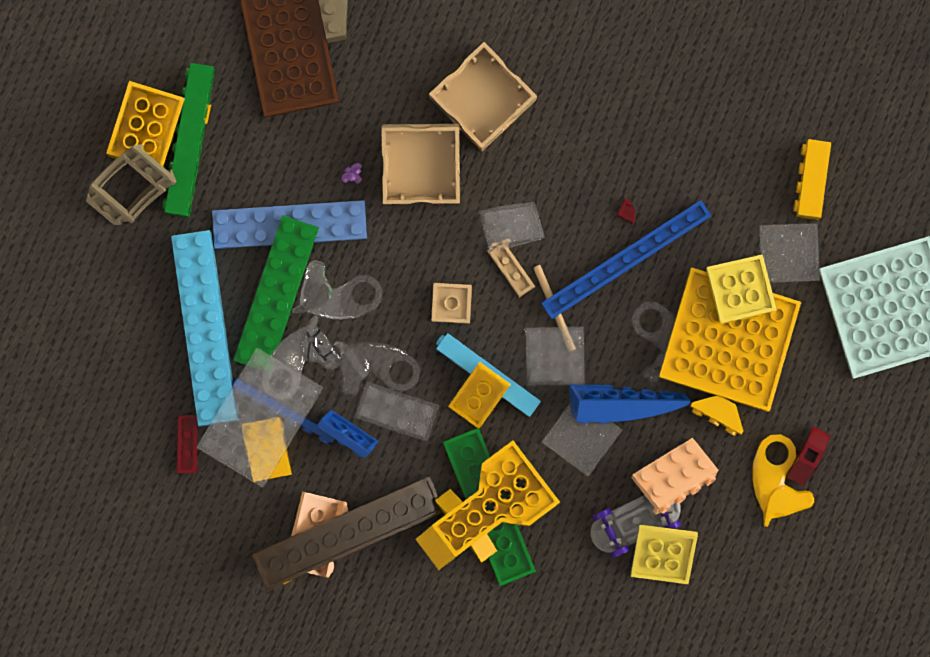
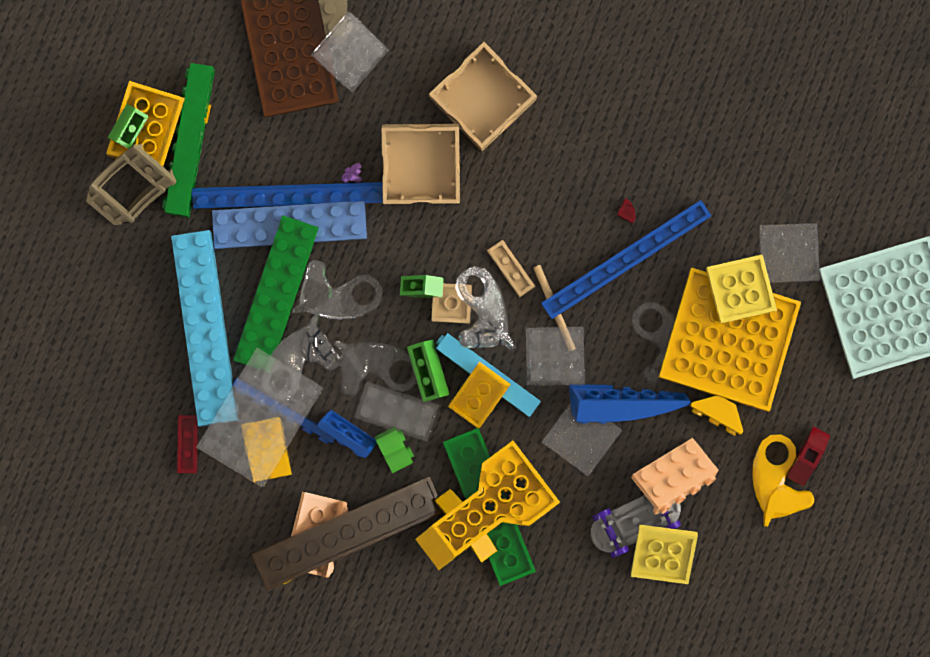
(128, 126): none -> bright green brick
(286, 195): none -> blue plate
(350, 52): none -> clear plate
(394, 450): none -> bright green brick
(421, 286): none -> bright green brick
(428, 370): none -> bright green brick
(492, 324): none -> clear animal
(511, 225): clear slope -> none
(813, 179): yellow brick -> none

